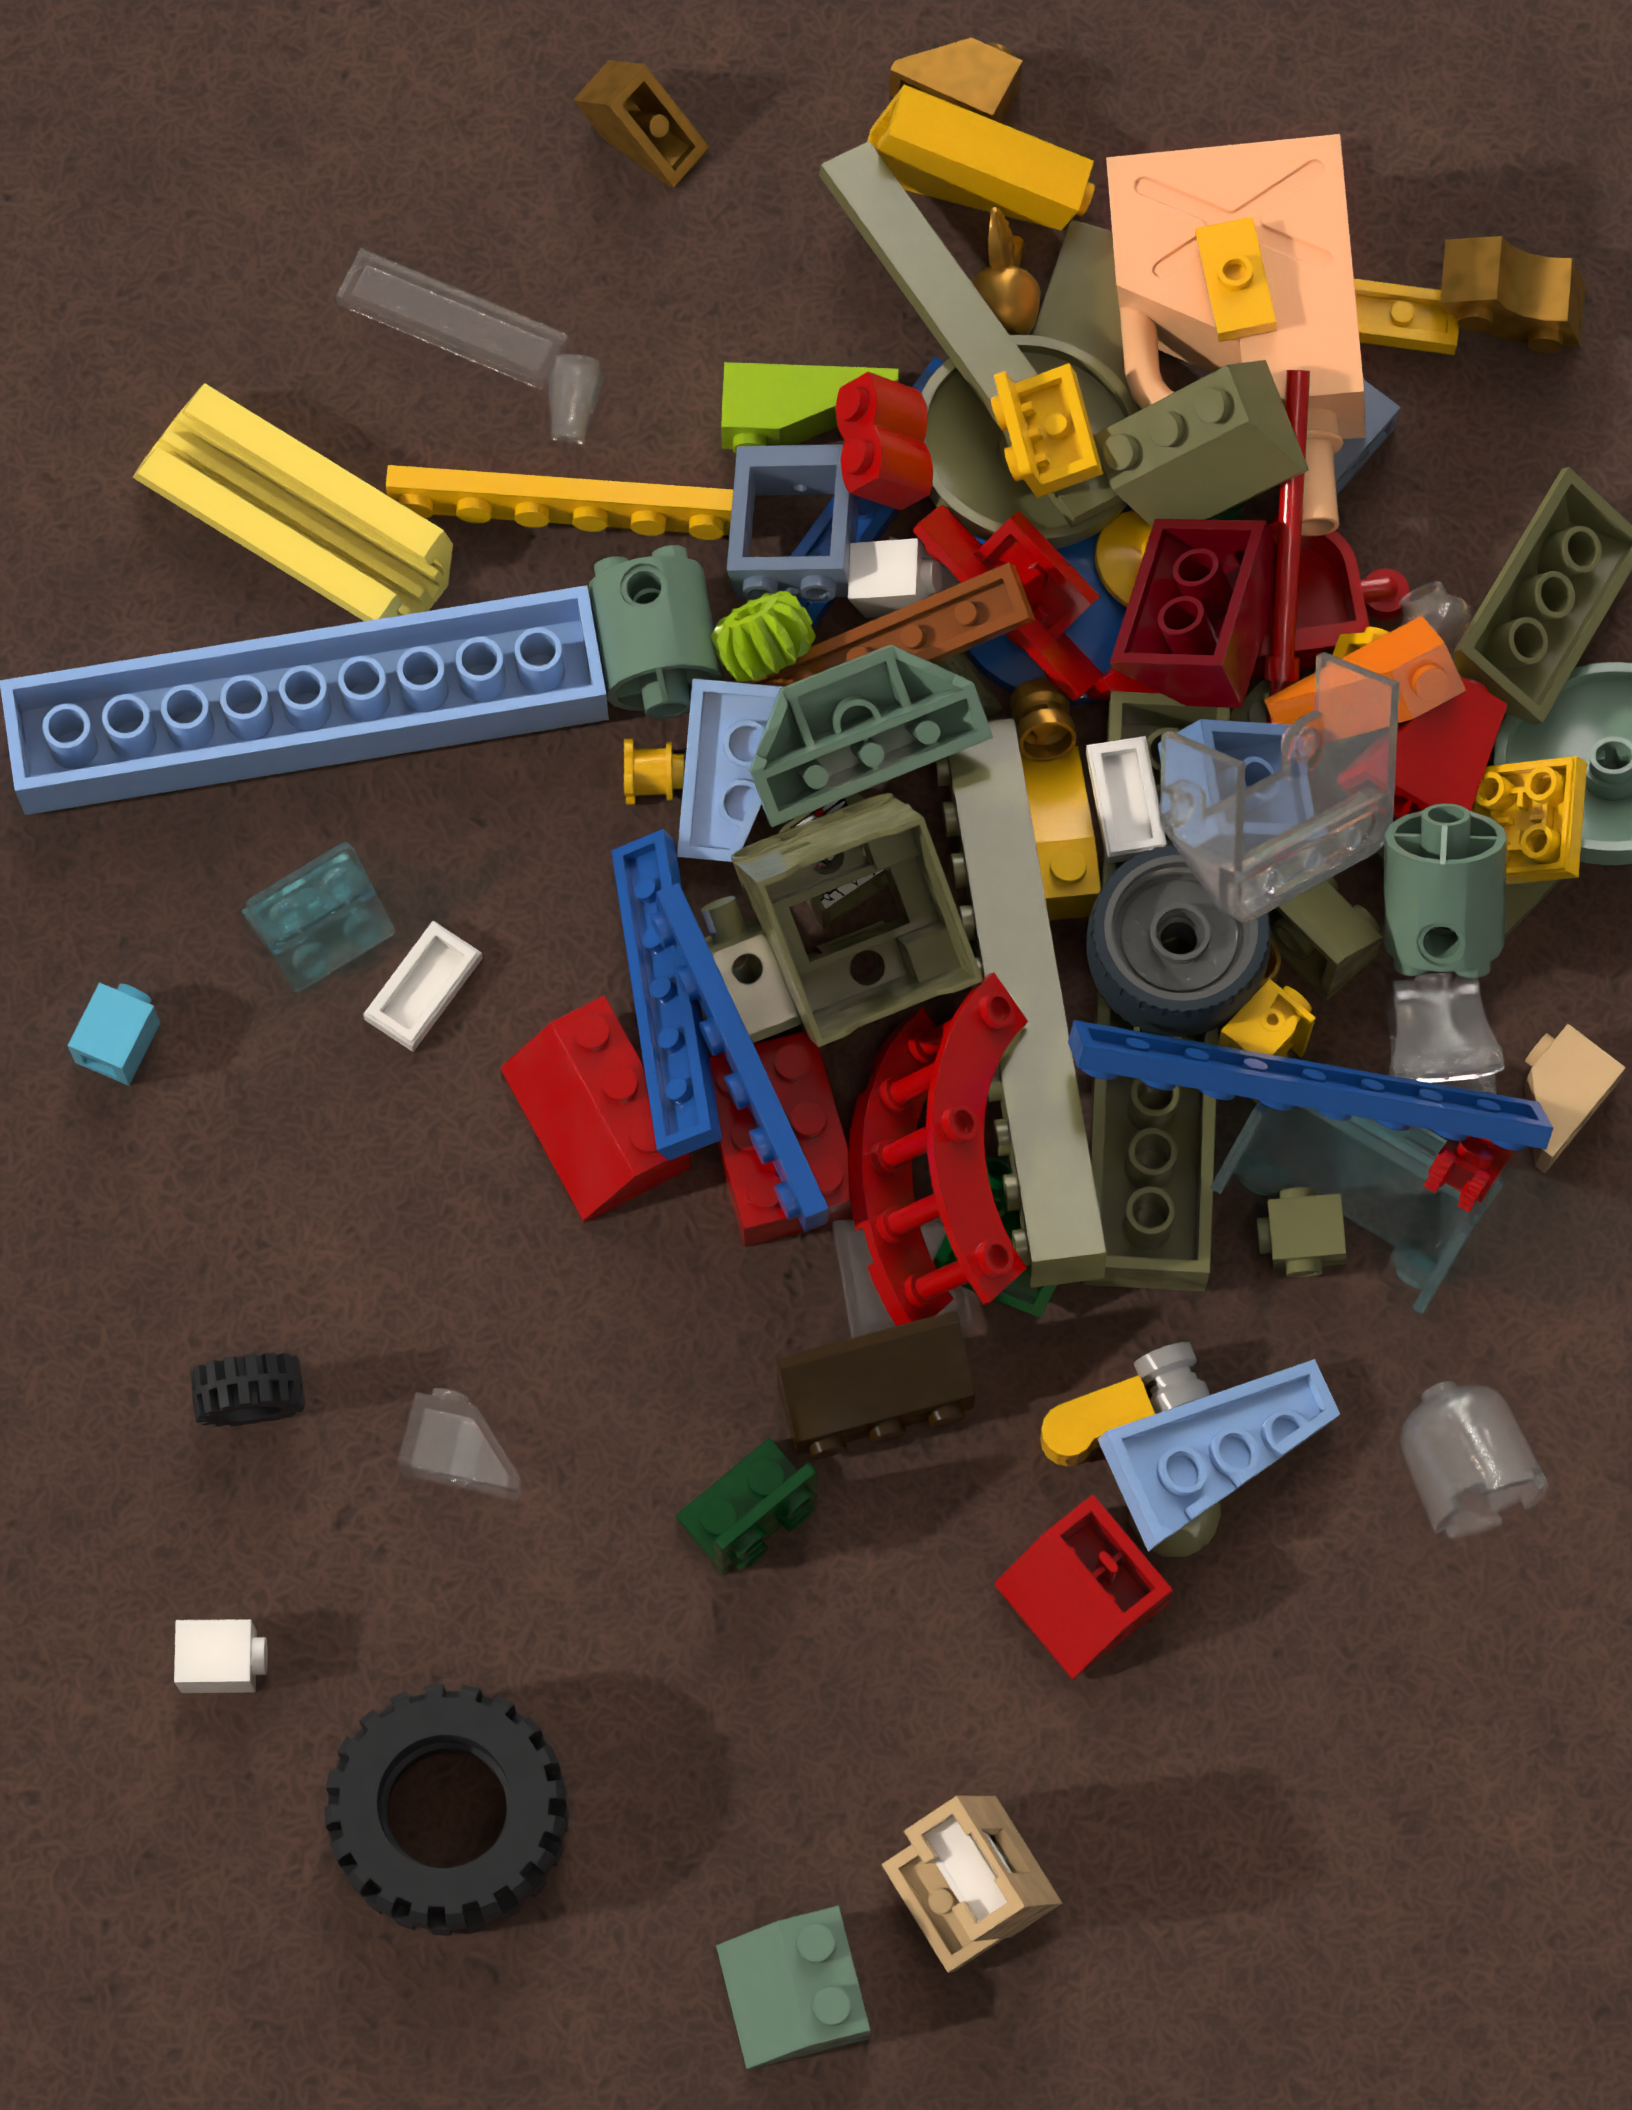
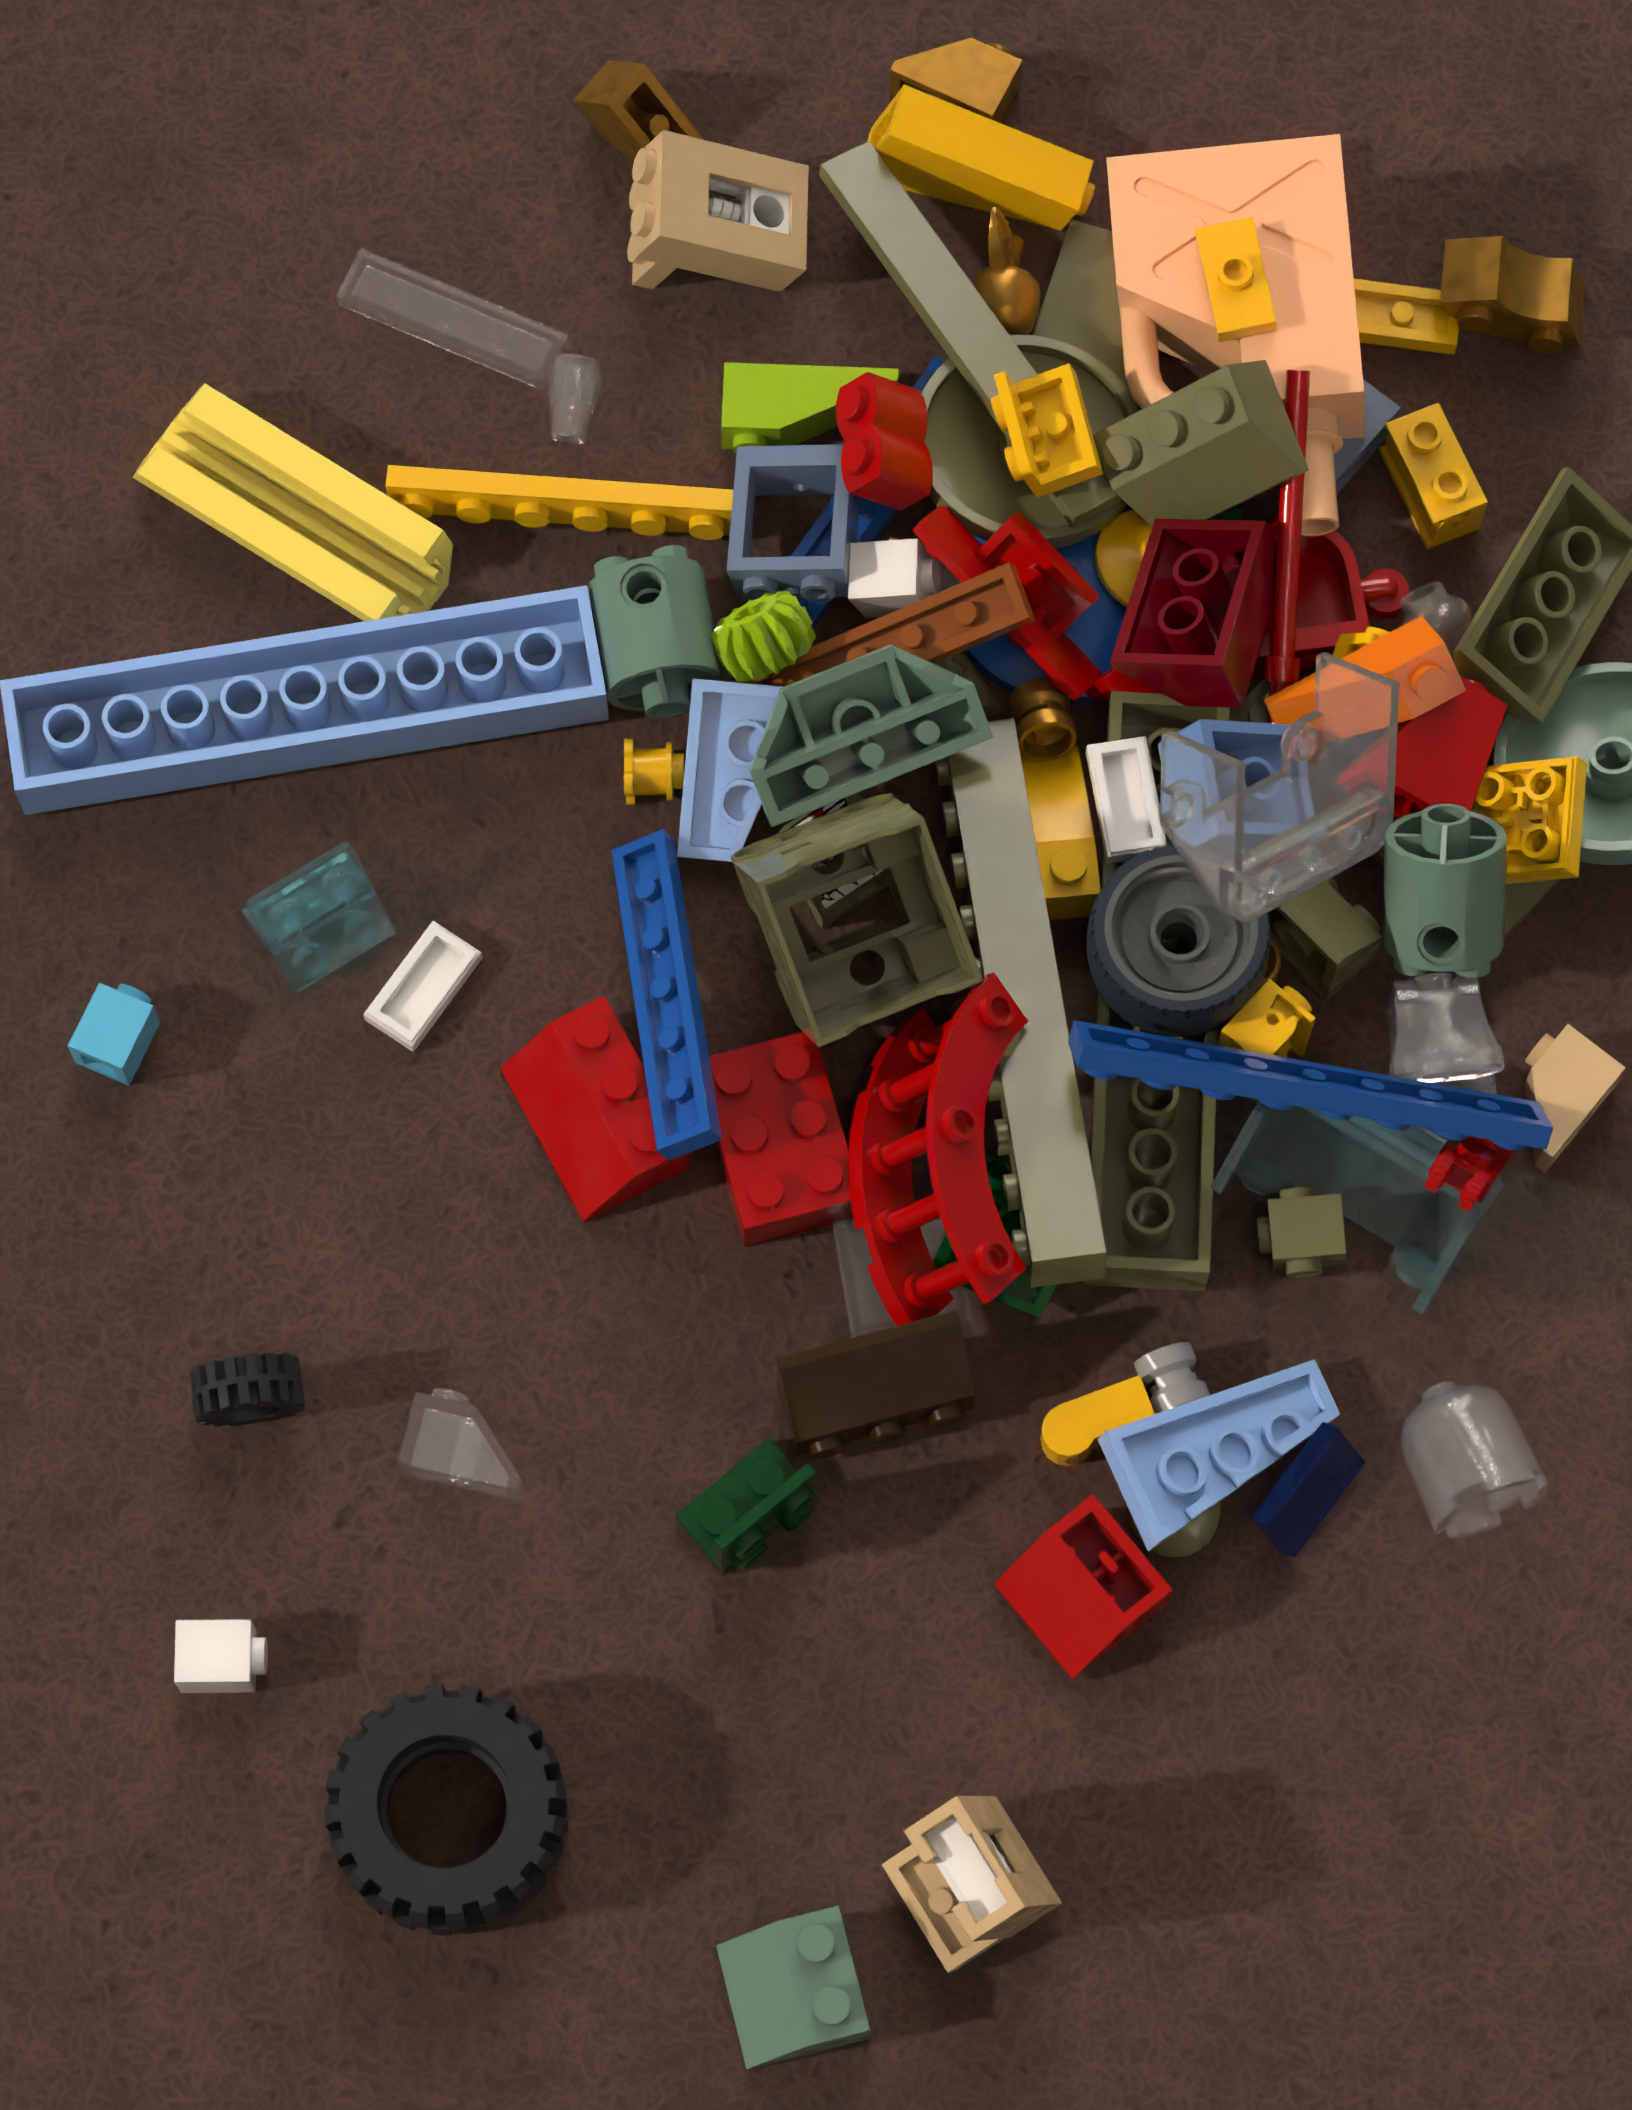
(701, 208): none -> tan brick
(749, 1082): blue plate -> none
(758, 982): olive torso -> none
(1308, 1489): none -> clear blue tile
(1433, 476): none -> yellow hinge

